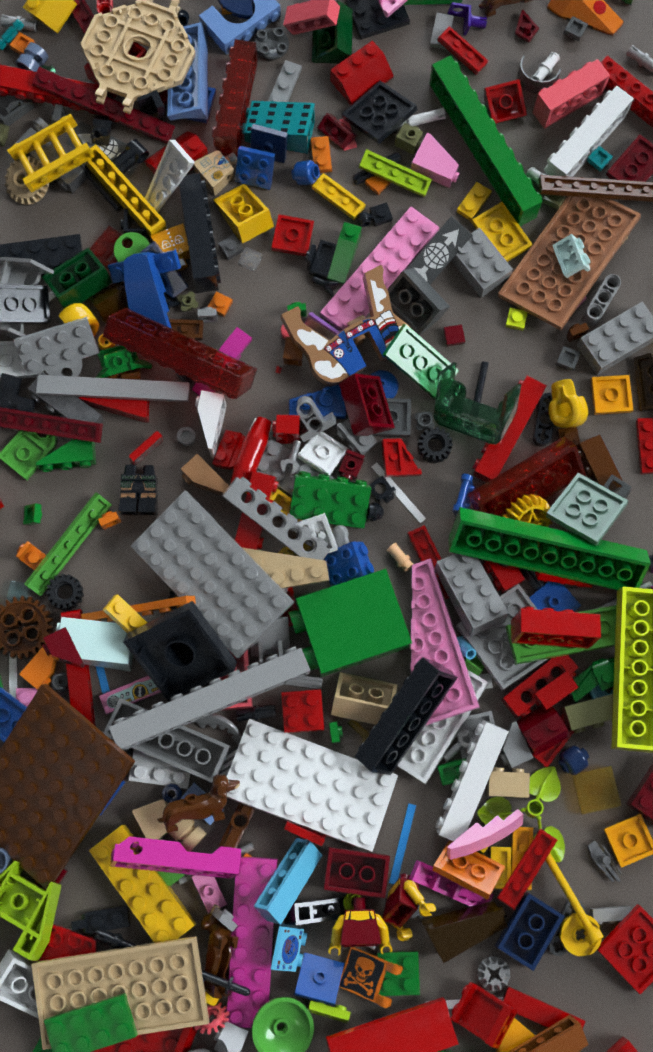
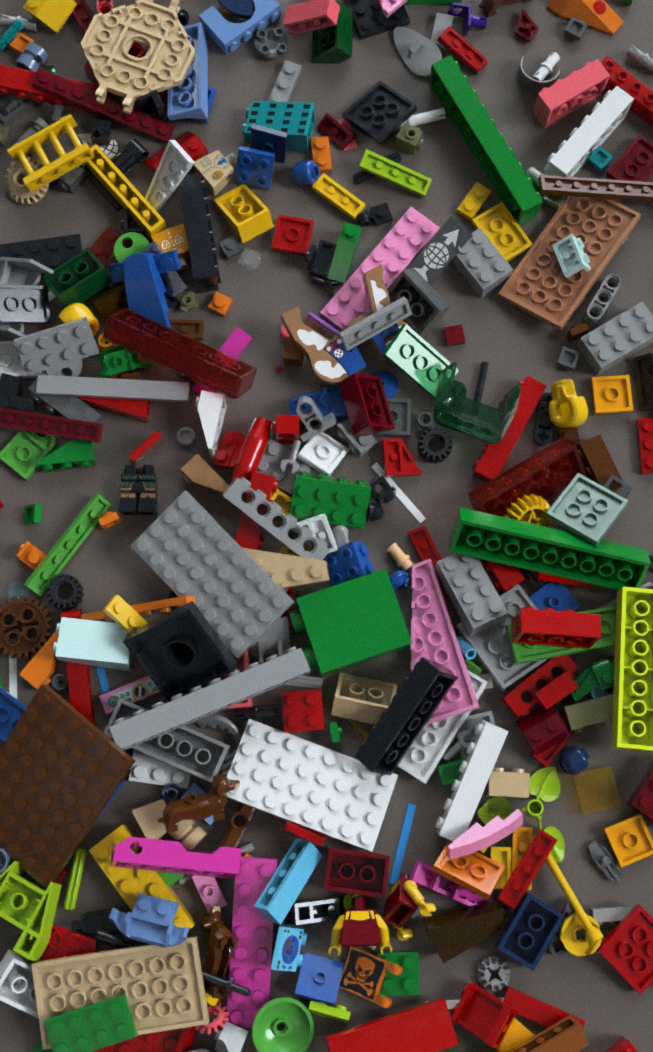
(25, 695): bright pink plate -> none
(62, 648): dark red slope -> none
(75, 879): none -> lime axle
(151, 922): none -> medium blue plate
(208, 314): light grey plate -> none
(225, 918): light grey plate -> none
(235, 97): clear red brick -> none
(302, 306): green plate -> none
(353, 458): dark red brick -> none
(361, 72): red slope -> none
(375, 323): none -> light grey plate
(377, 184): orange tile -> none
(399, 579): none -> blue hat
(416, 51): none -> light grey shield
(435, 162): bright pink slope -> none
(466, 487): blue plate -> none
(505, 101): red slope -> none
(515, 749): light grey slope -> none
(516, 319): neon yellow plate -> none

